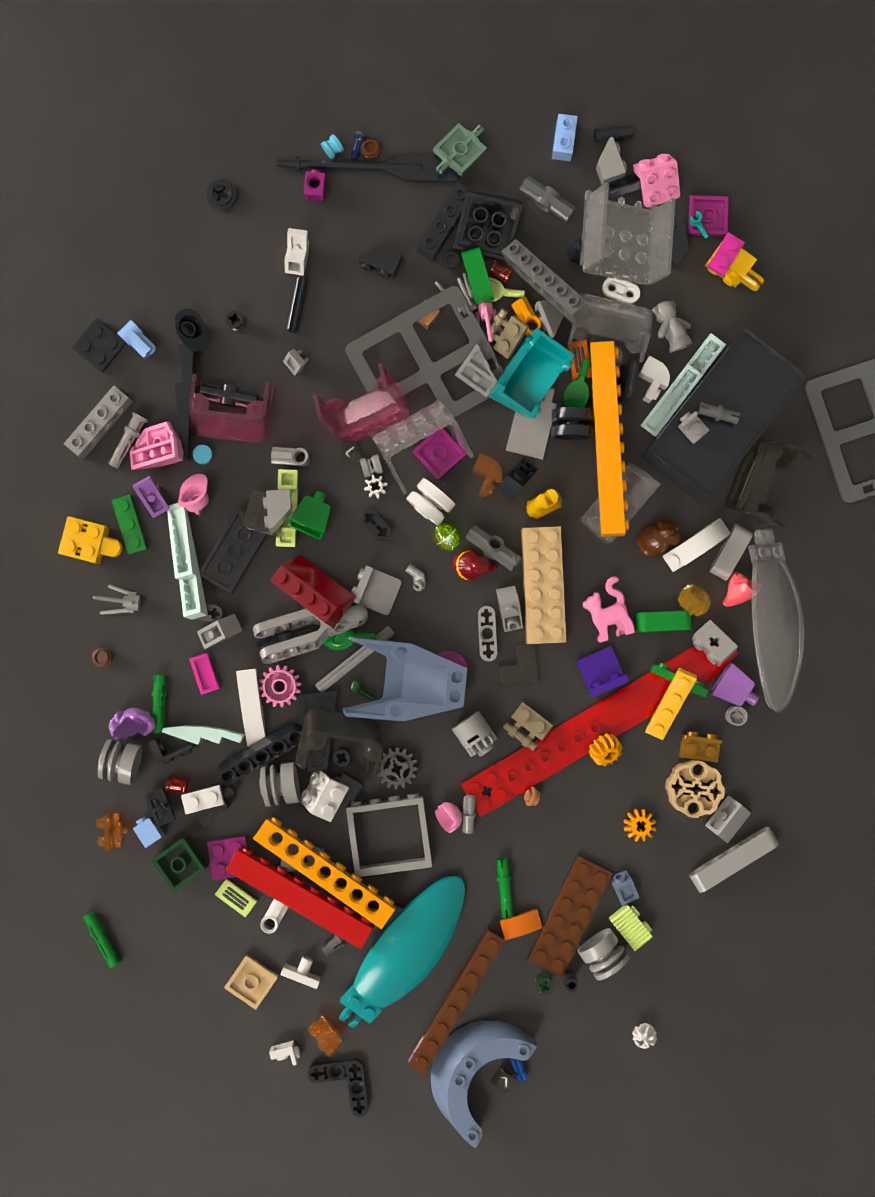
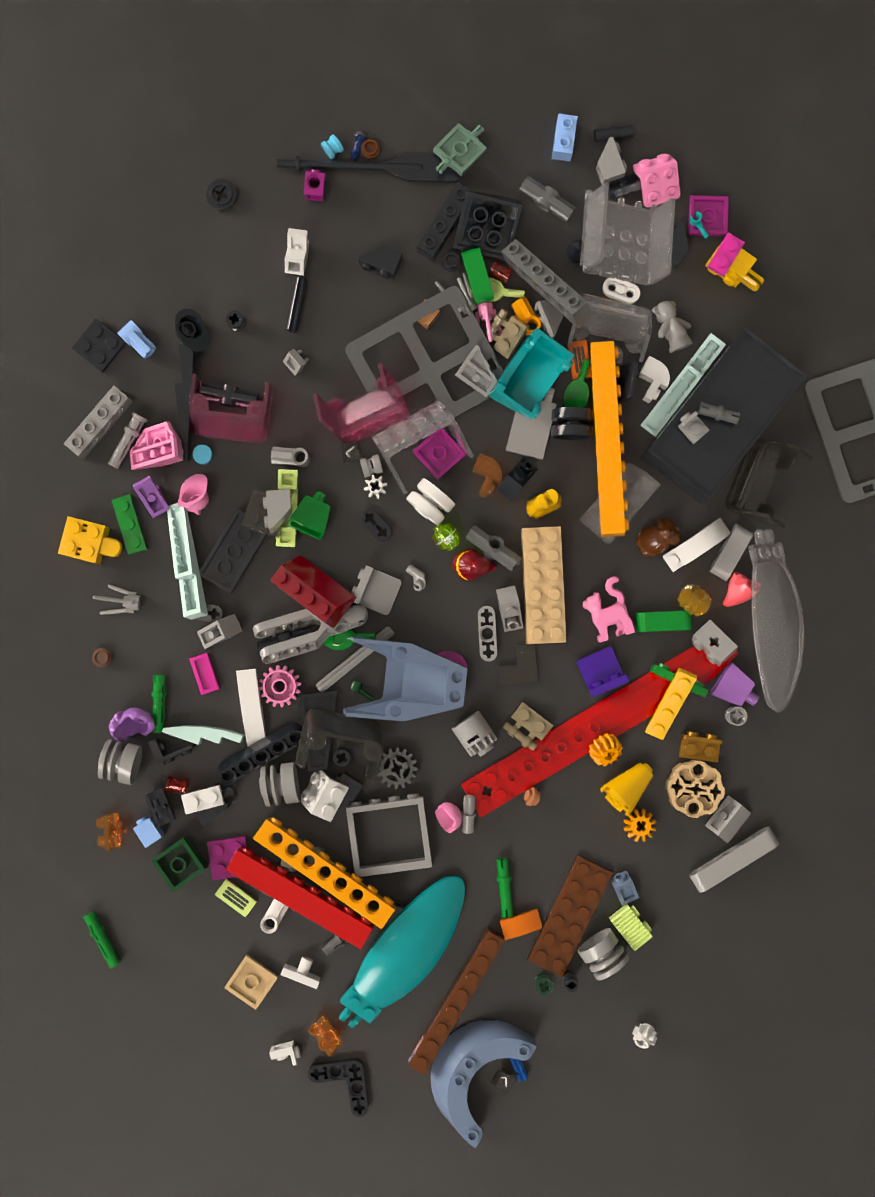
(628, 787): none -> yellow cone

